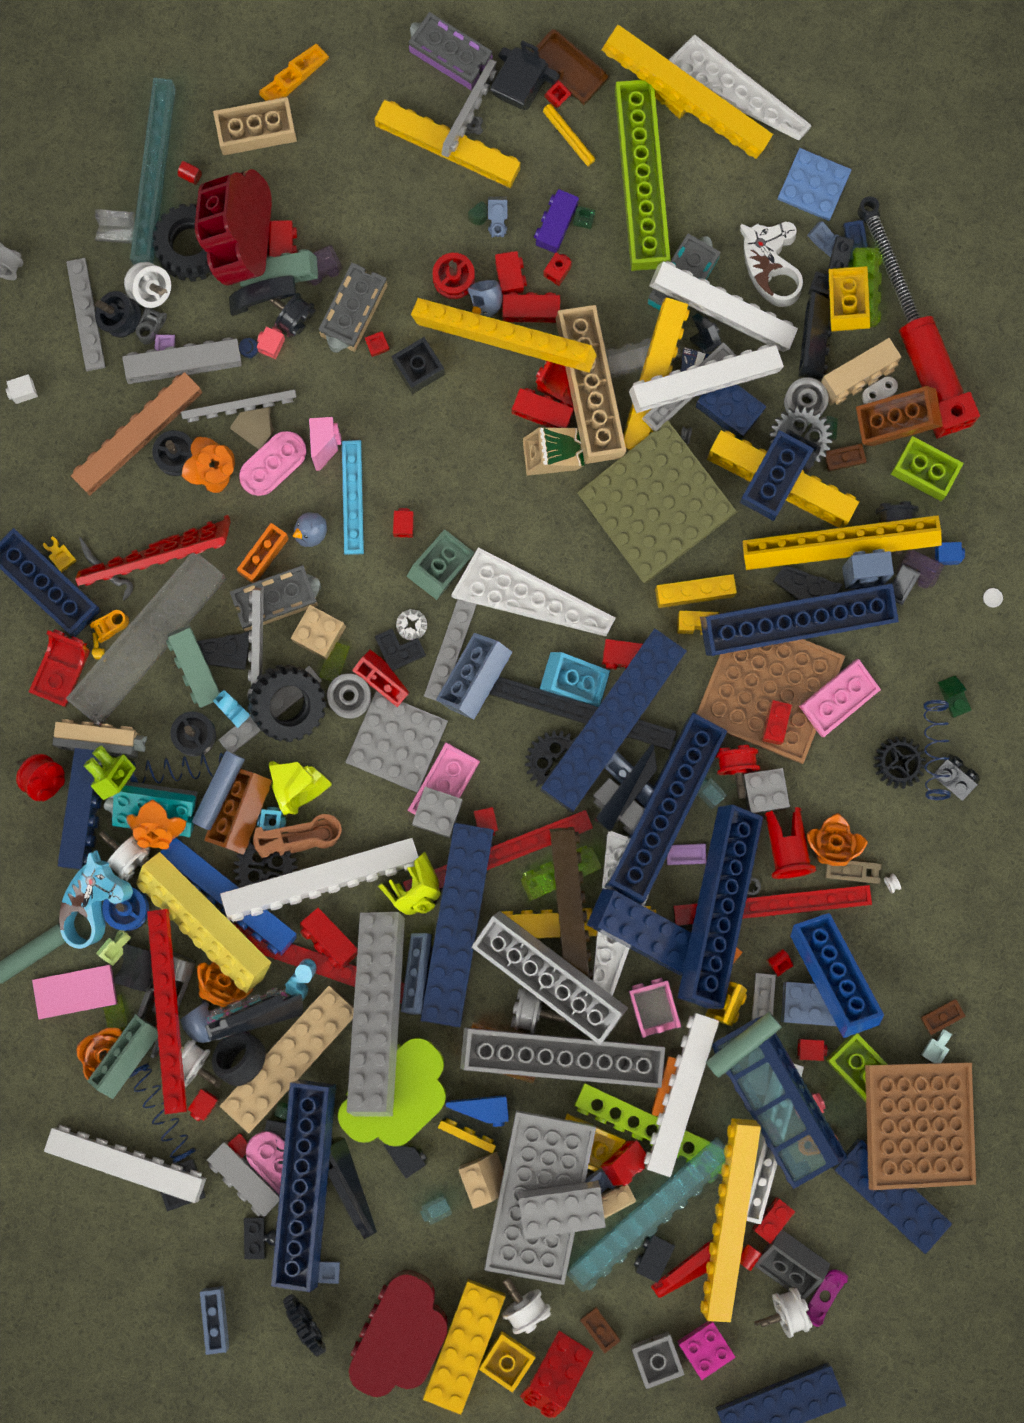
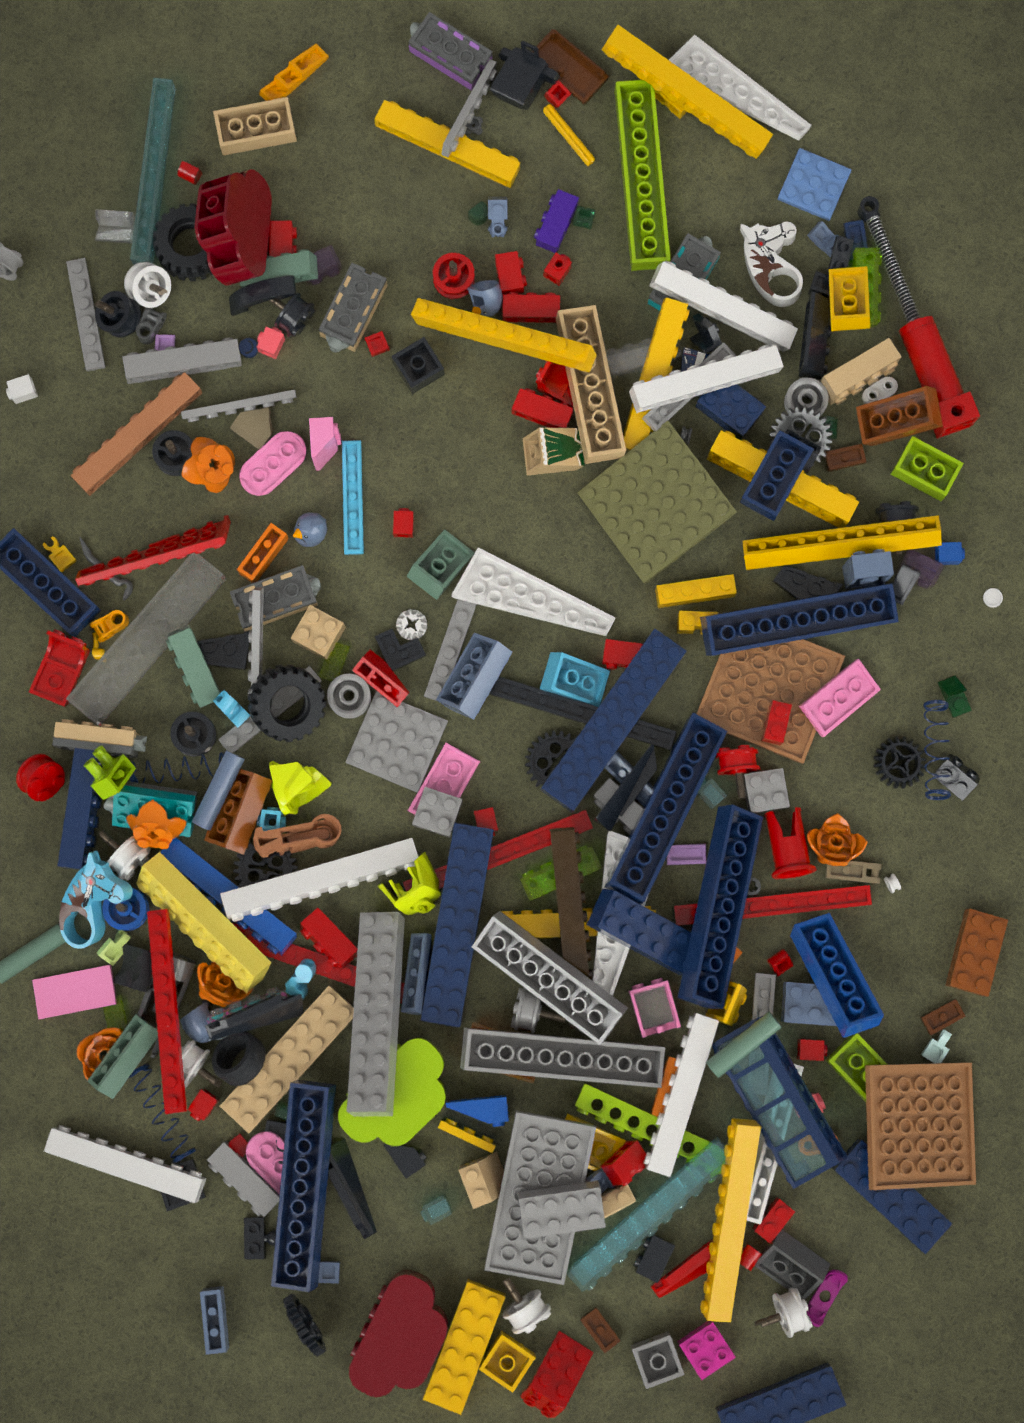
(976, 952): none -> dark orange brick

